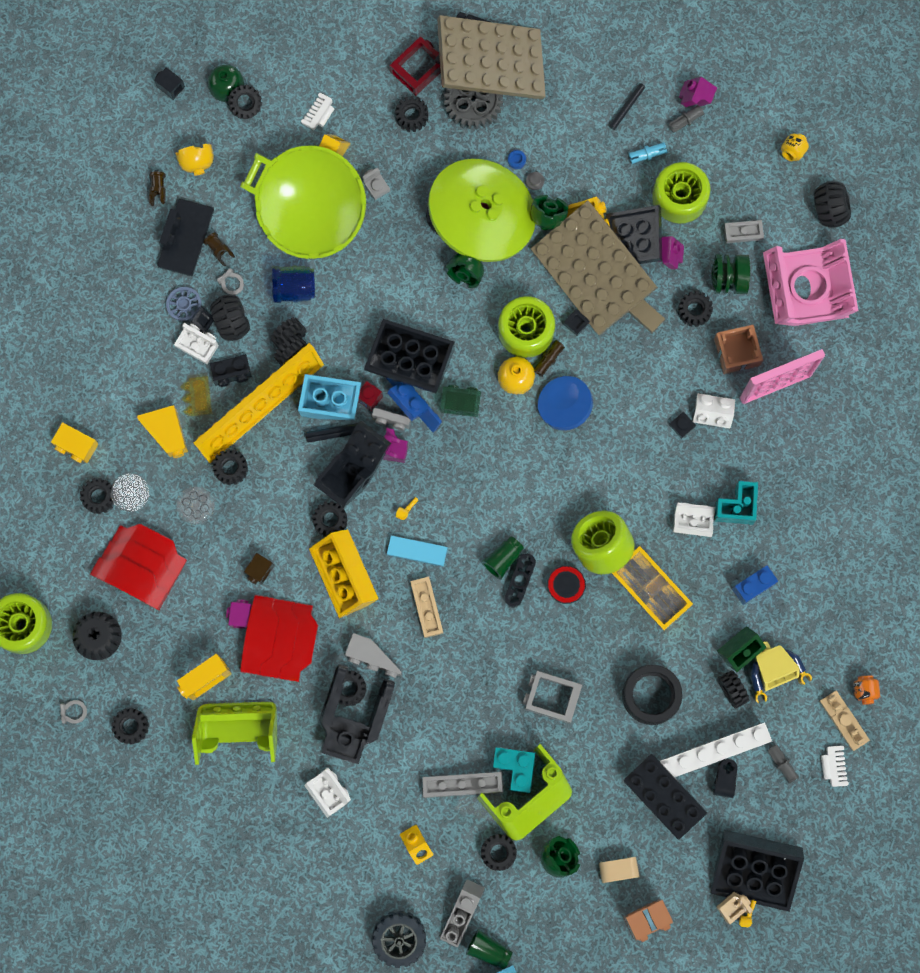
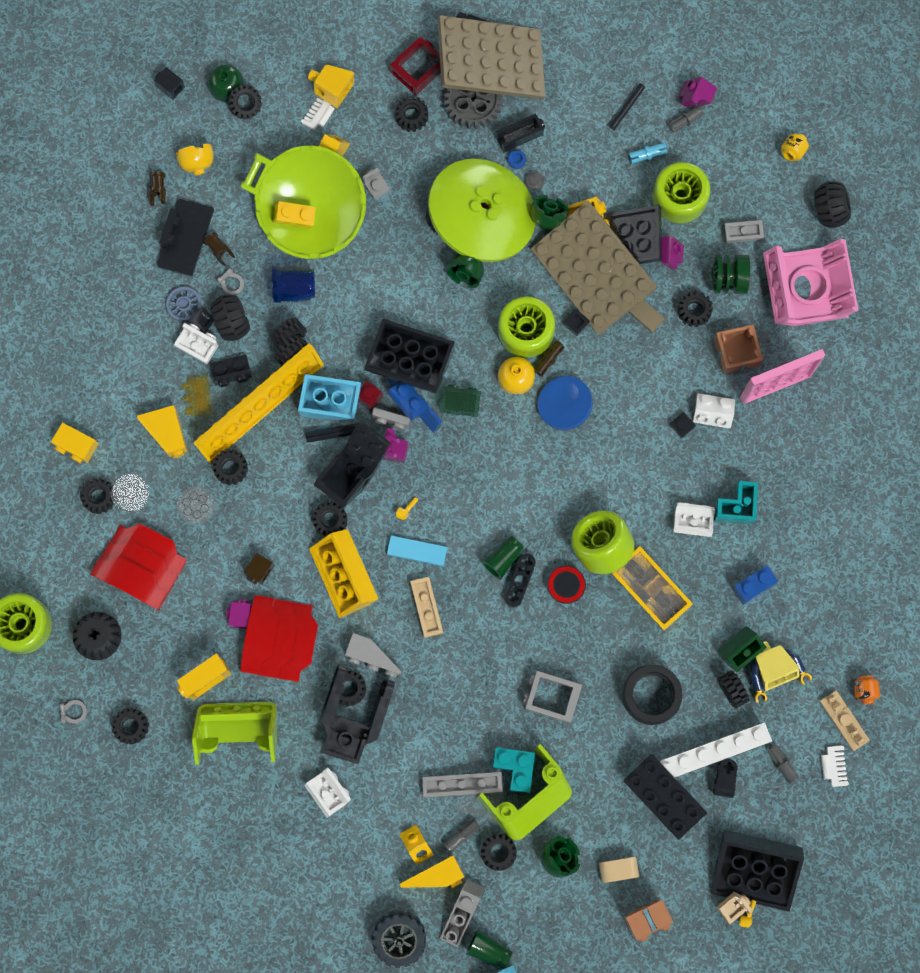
(294, 215): none -> yellow brick
(332, 84): none -> yellow torso
(439, 875): none -> yellow slope
(461, 835): none -> dark grey axle
(520, 132): none -> black window

